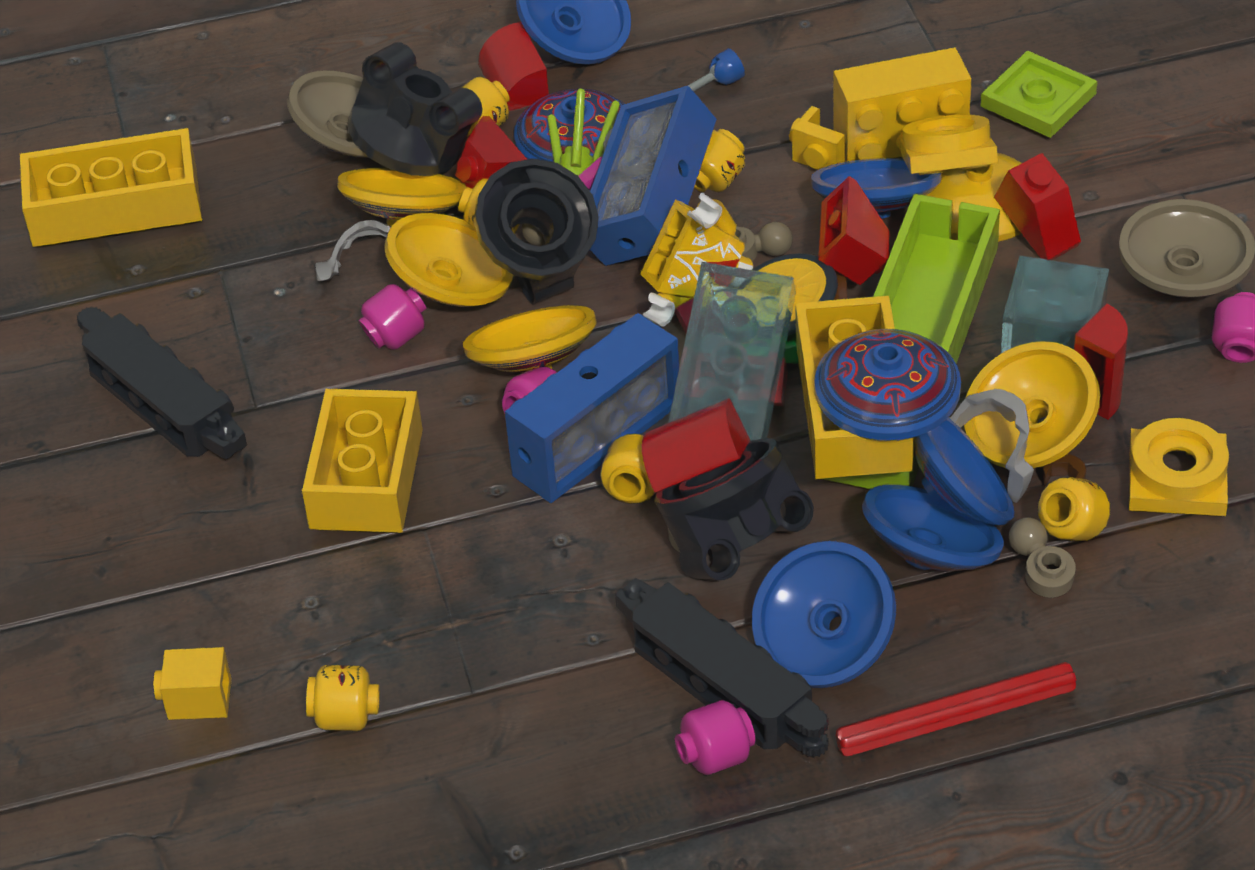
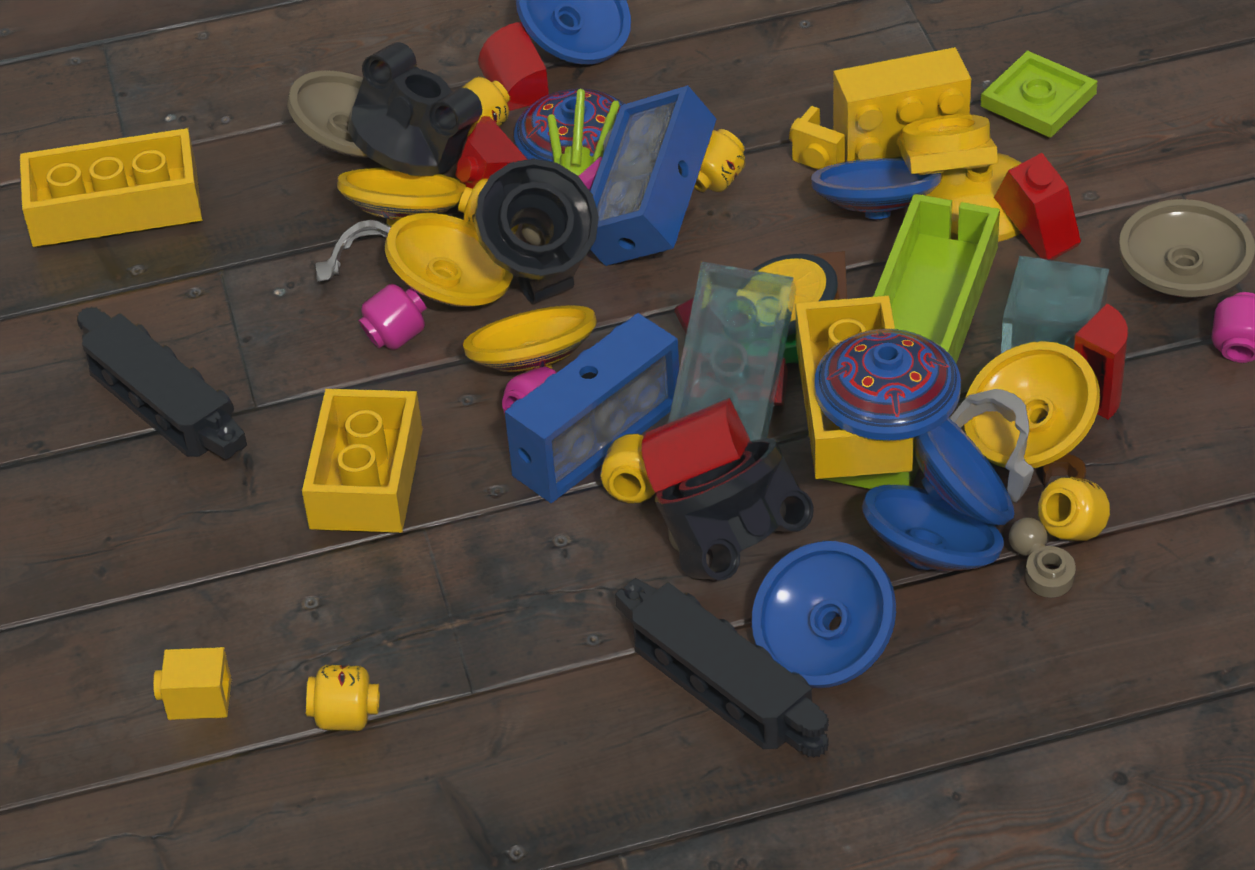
(681, 246): yellow torso -> none
(715, 737): dark pink head -> none
(724, 68): blue hinge -> none
(772, 239): dark tan plate -> none
(852, 233): red slope -> none
(955, 709): red axle -> none
(1161, 489): yellow piece -> none

